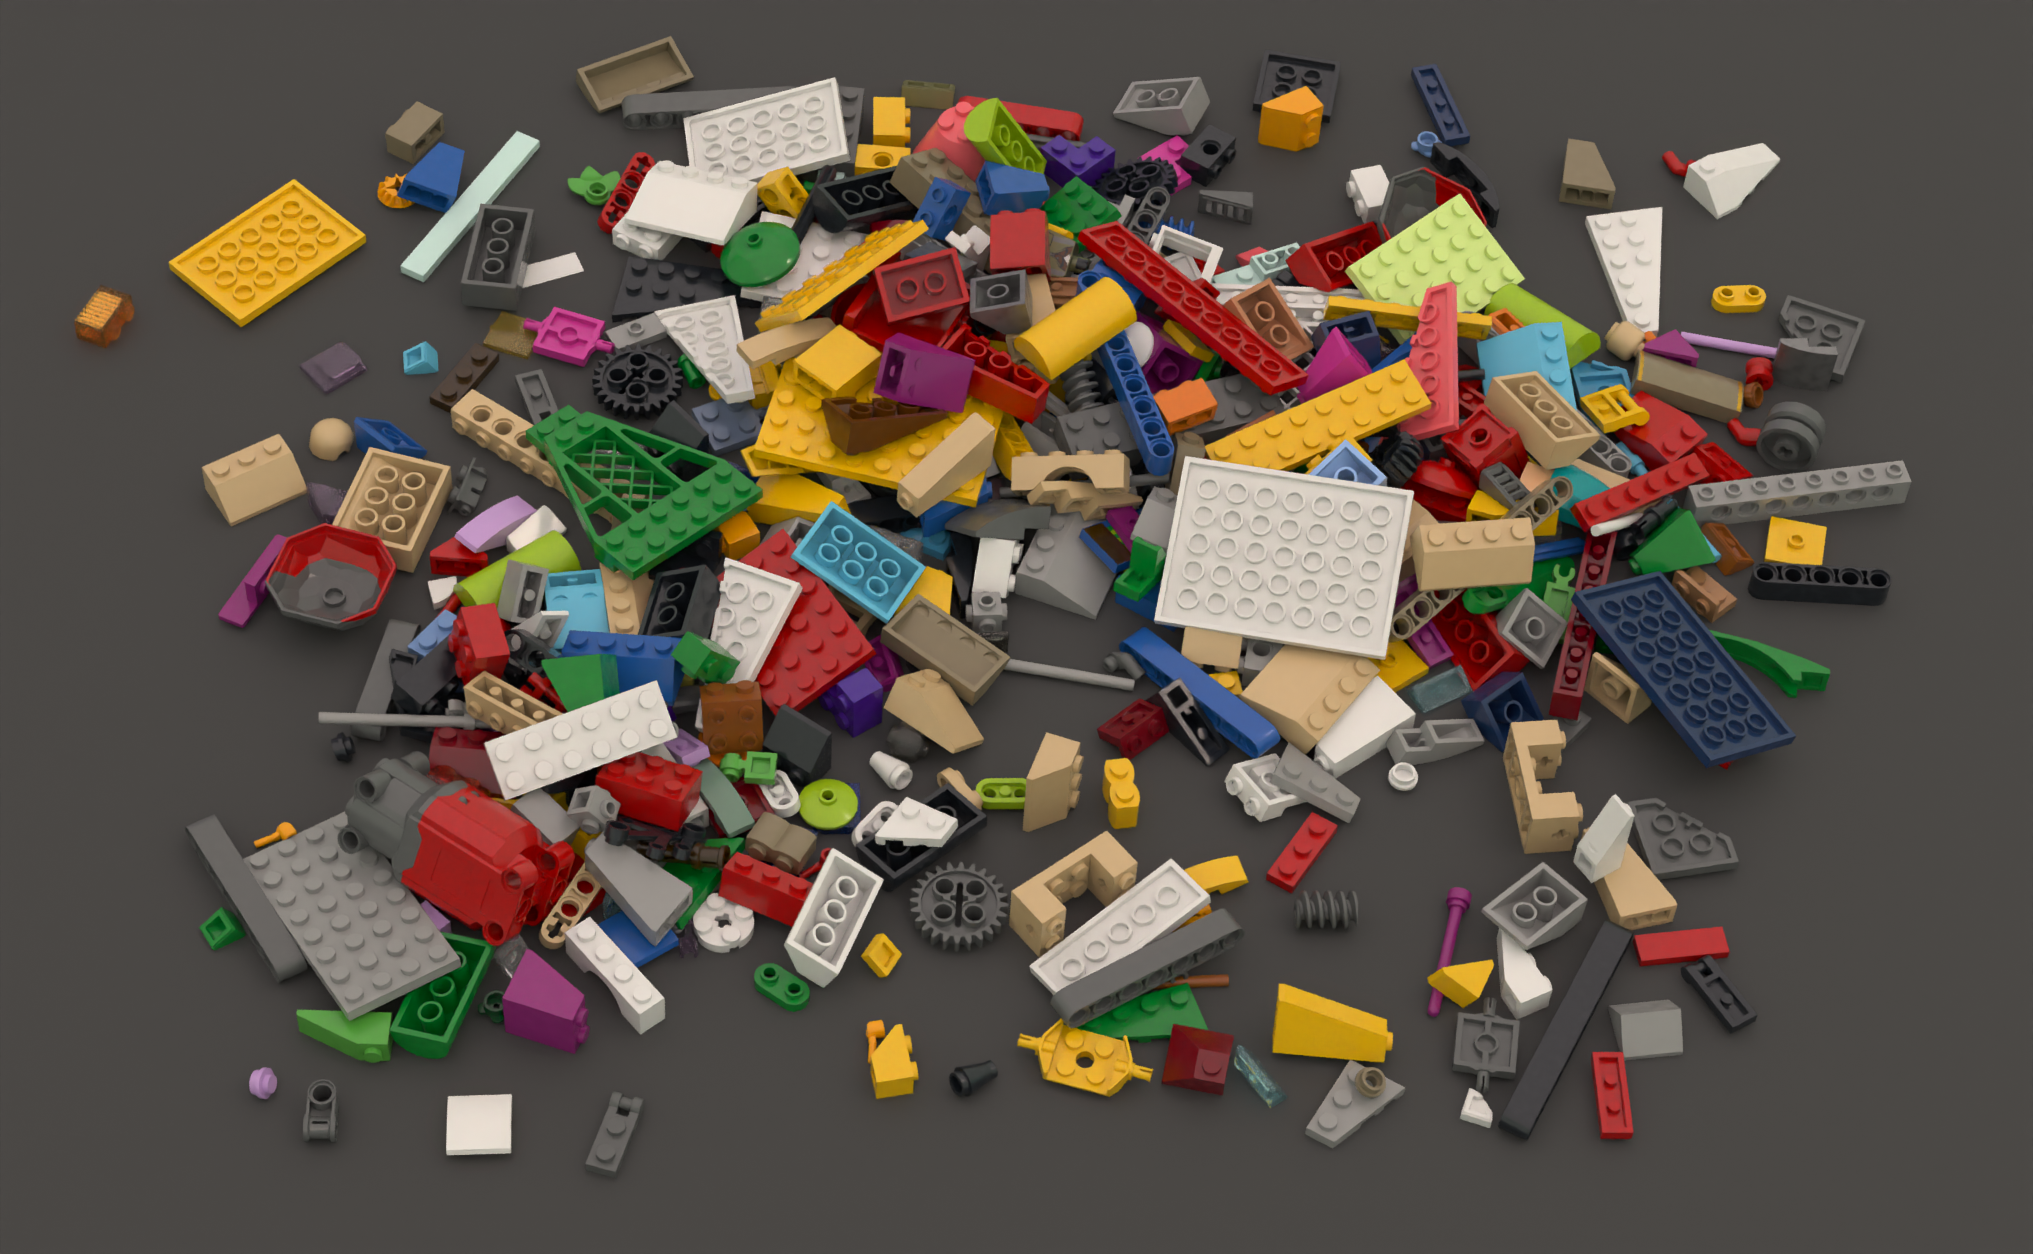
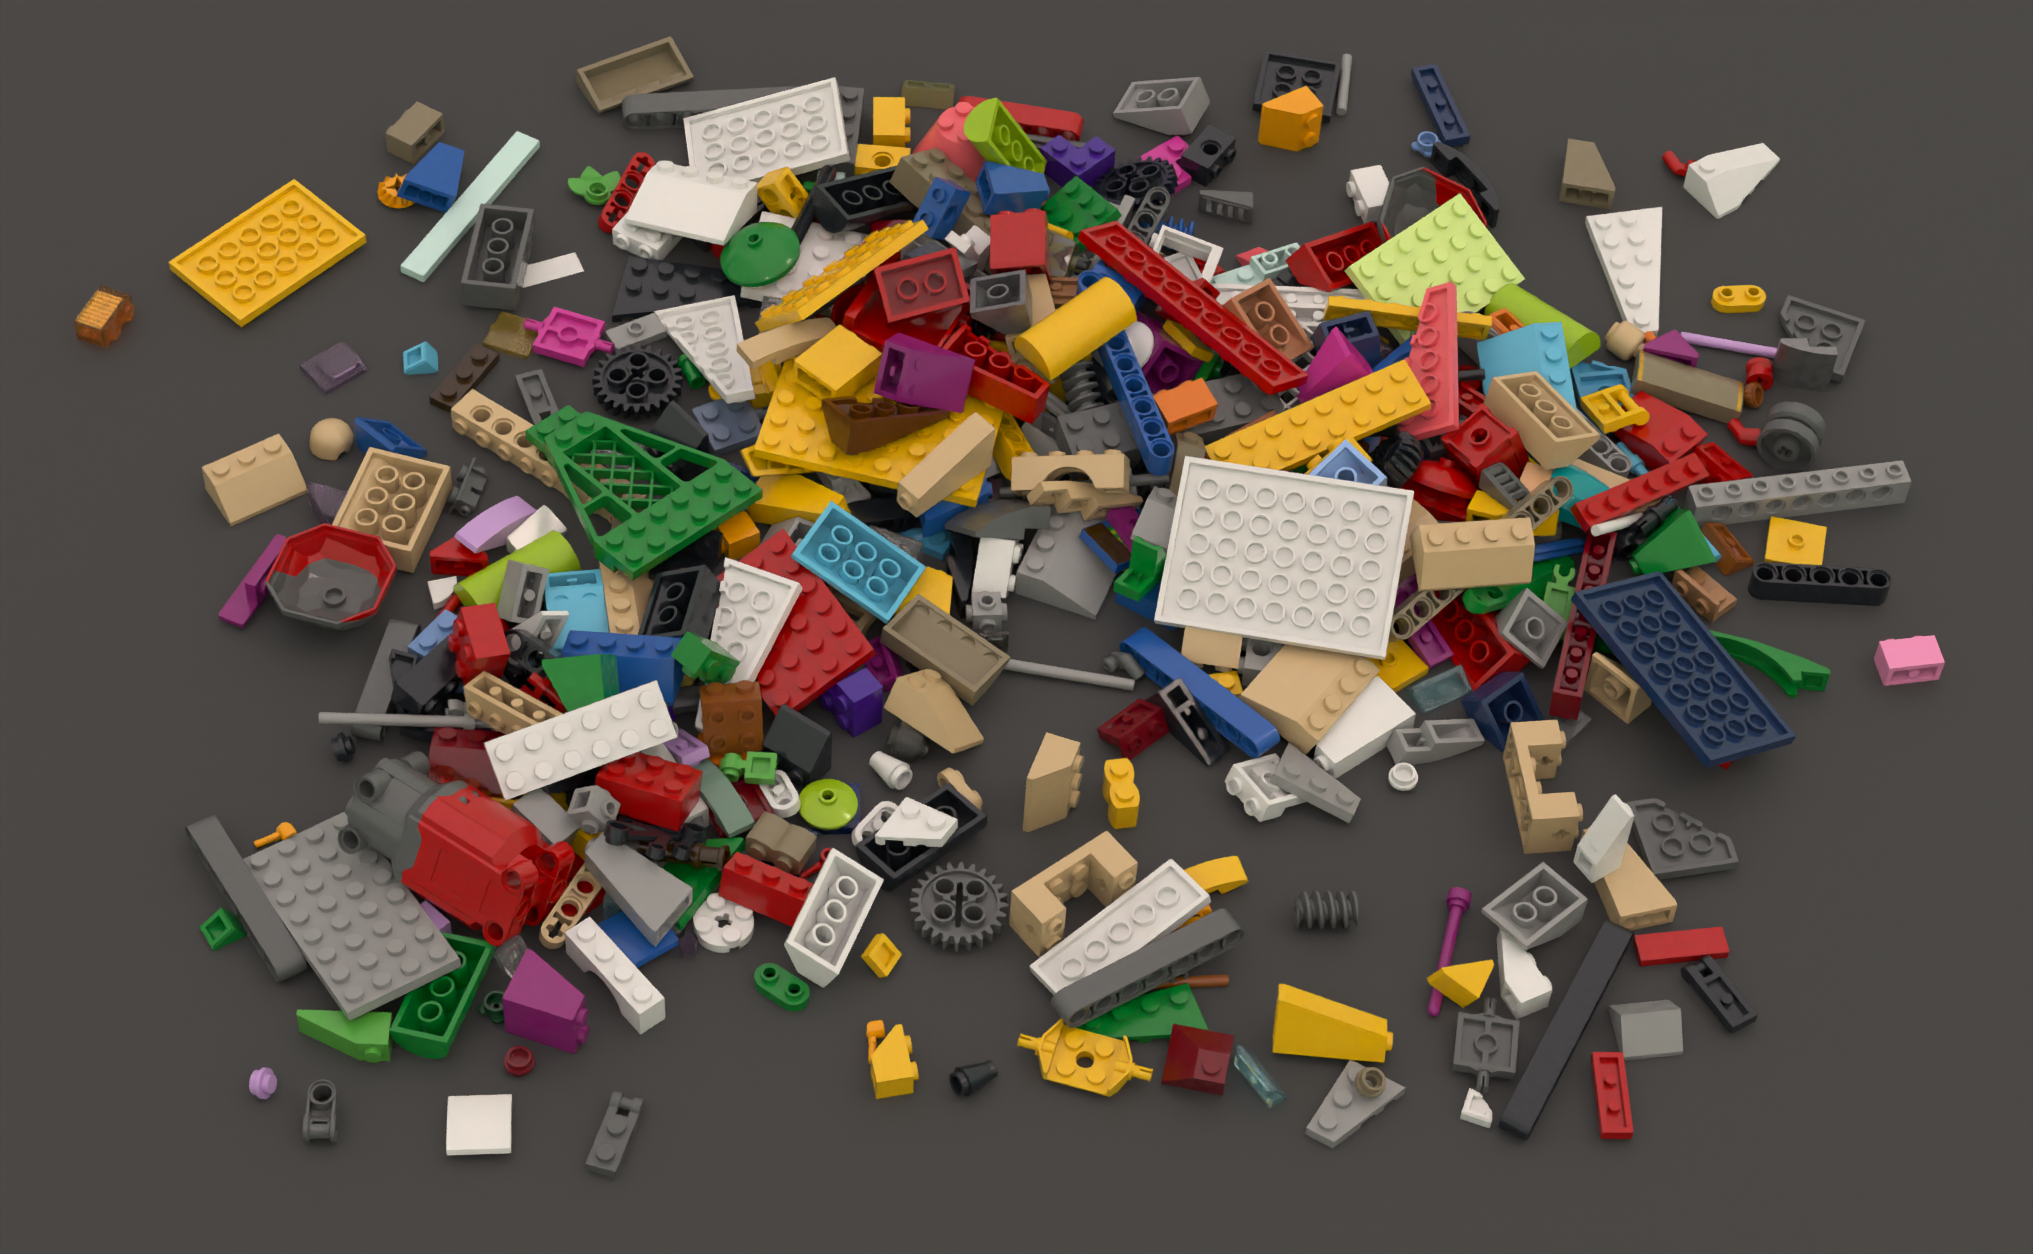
(519, 1061): none -> dark red plate
(1004, 793): lime plate -> none
(1301, 852): red plate -> none
(1344, 84): none -> light grey bar
(1909, 660): none -> bright pink brick

